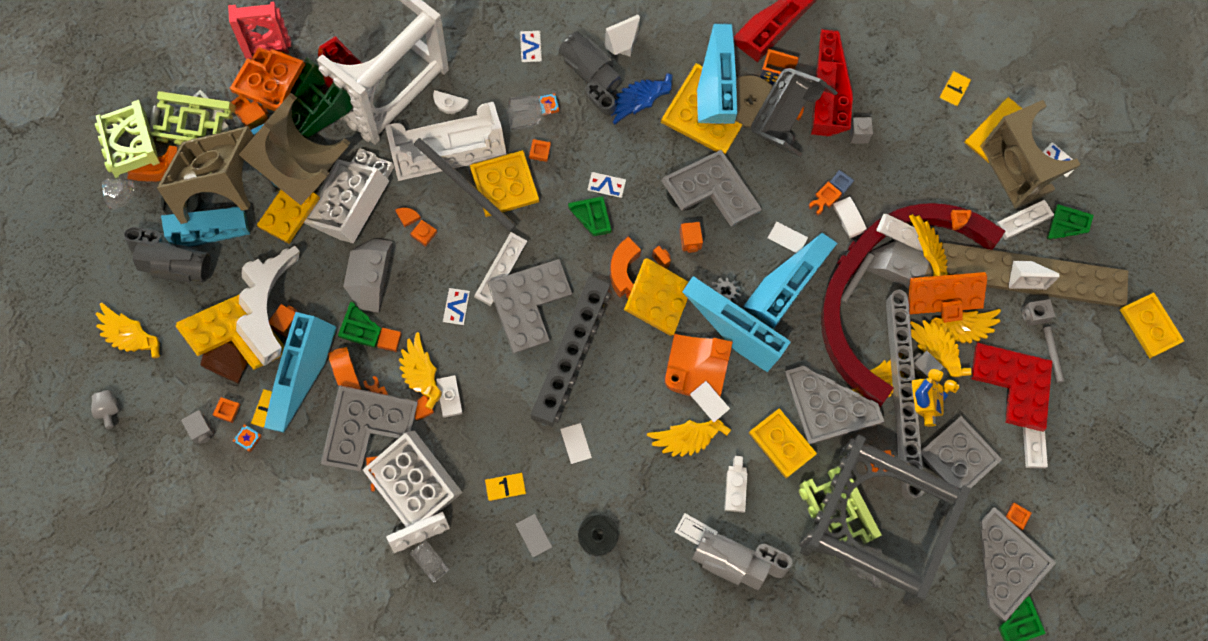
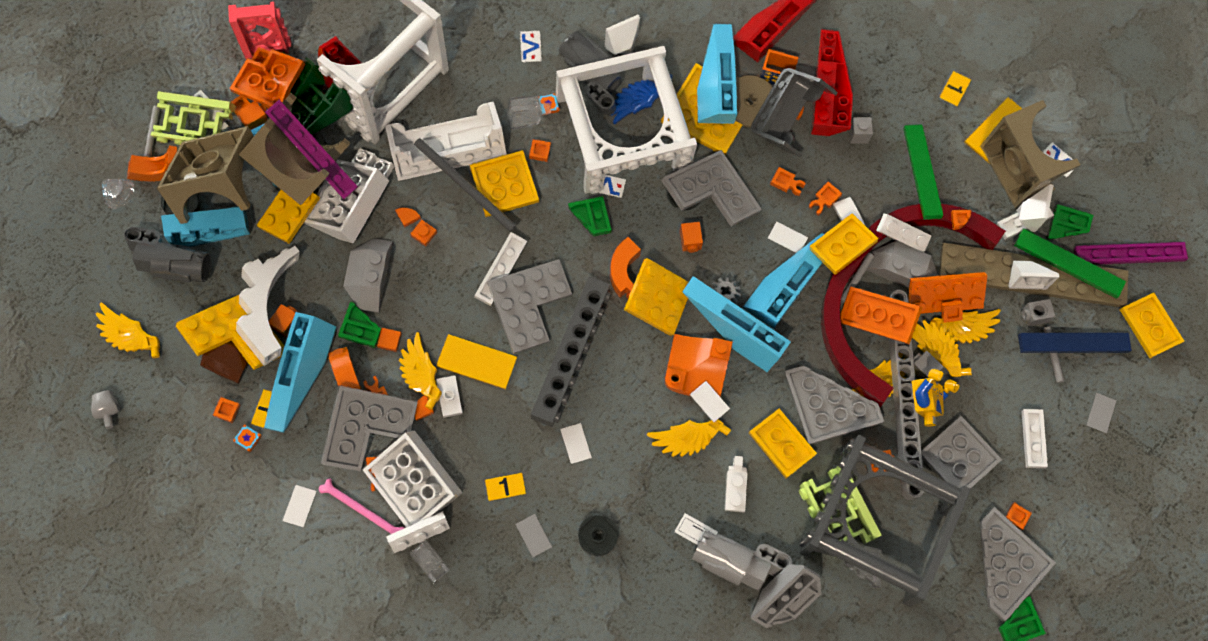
(144, 153): yellowish green fence -> none
(197, 427): light grey brick -> none
(299, 506): none -> white sticker
(311, 148): none -> magenta plate
(329, 488): none -> bright pink piece
(448, 103): white plate -> none
(456, 306): white sticker -> none
(476, 361): none -> yellow piece
(655, 68): none -> white arch
(662, 257): orange plate -> none
(785, 180): none -> orange plate
(787, 596): none -> light grey wedge
(841, 182): sand blue tile -> none
(843, 243): none -> yellow plate
(880, 315): none -> orange plate
(923, 172): none -> green tile
(930, 244): yellow animal -> none
(1025, 377): red plate -> none
(1036, 209): none -> white slope
(1070, 263): none -> green tile
(1074, 343): none -> dark blue tile
(1101, 412): none -> light grey sticker
(1133, 253): none -> magenta tile

